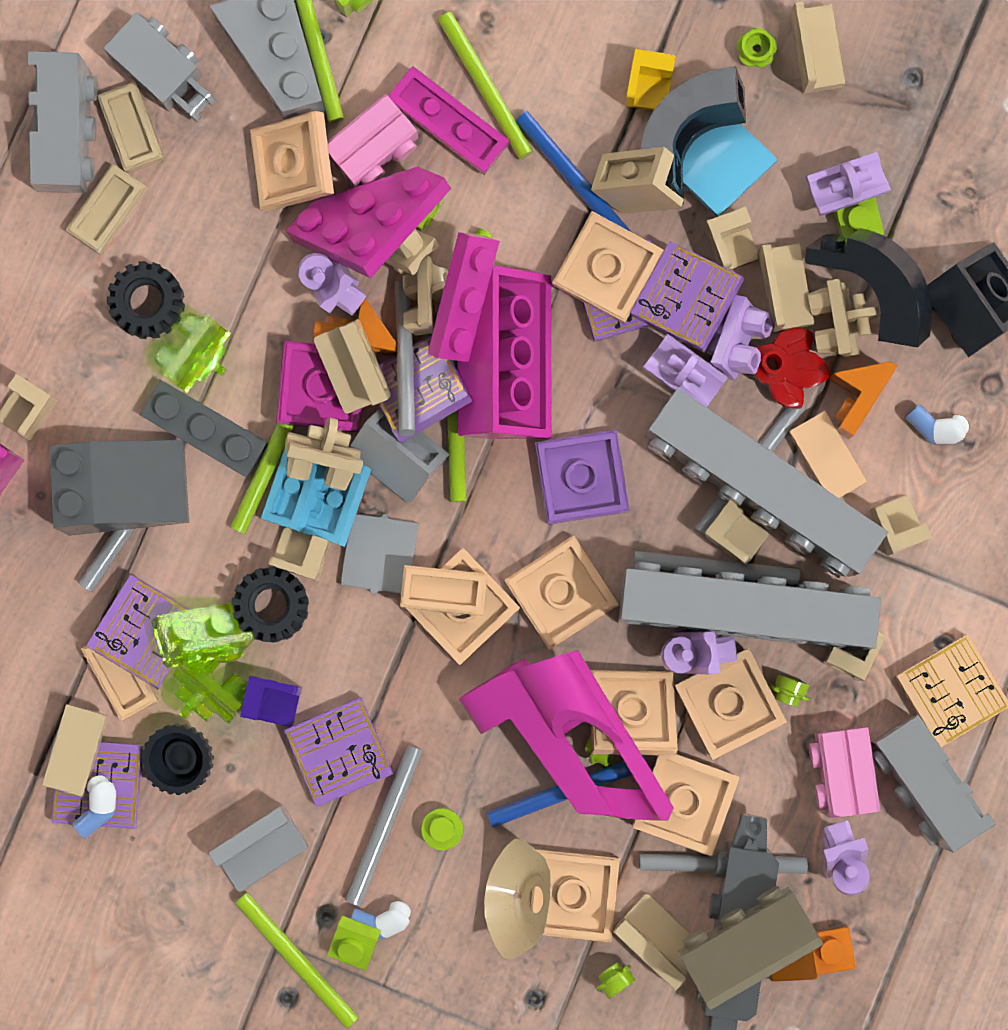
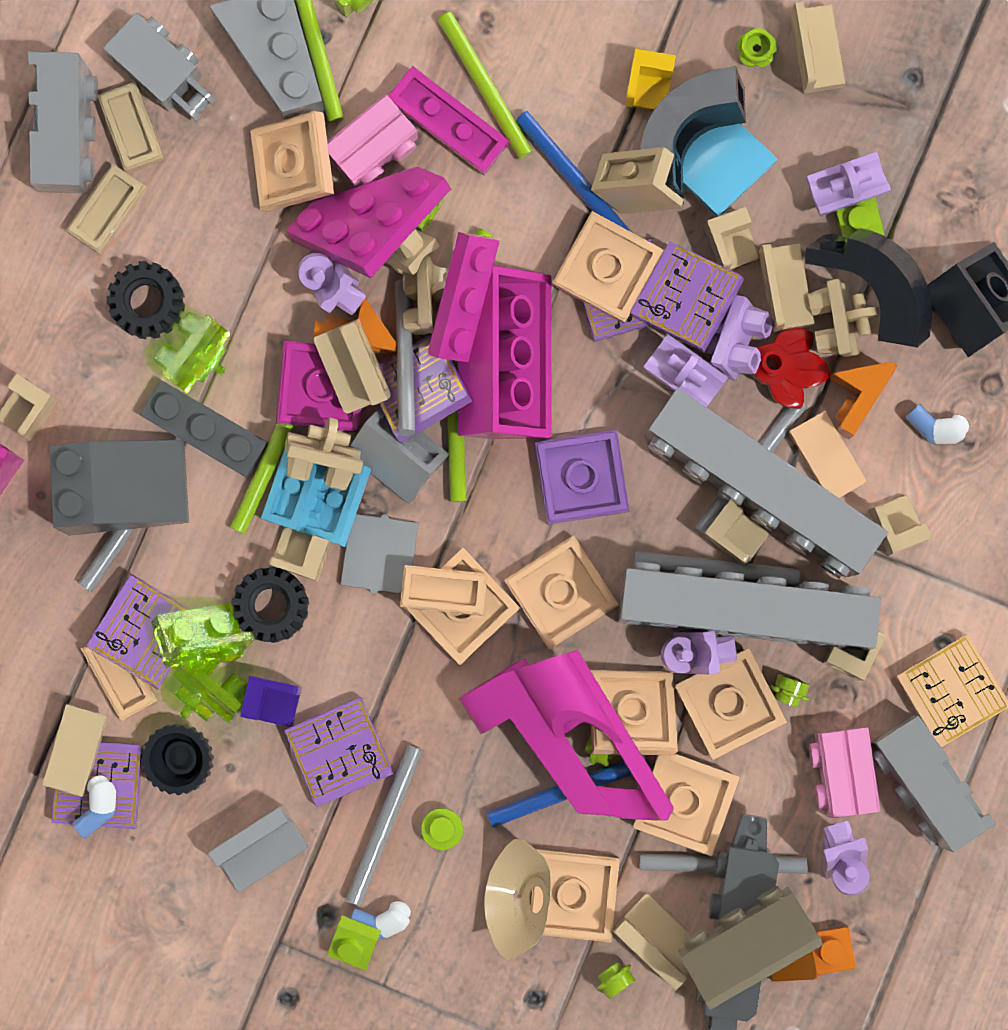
(297, 960): lime bar -> none

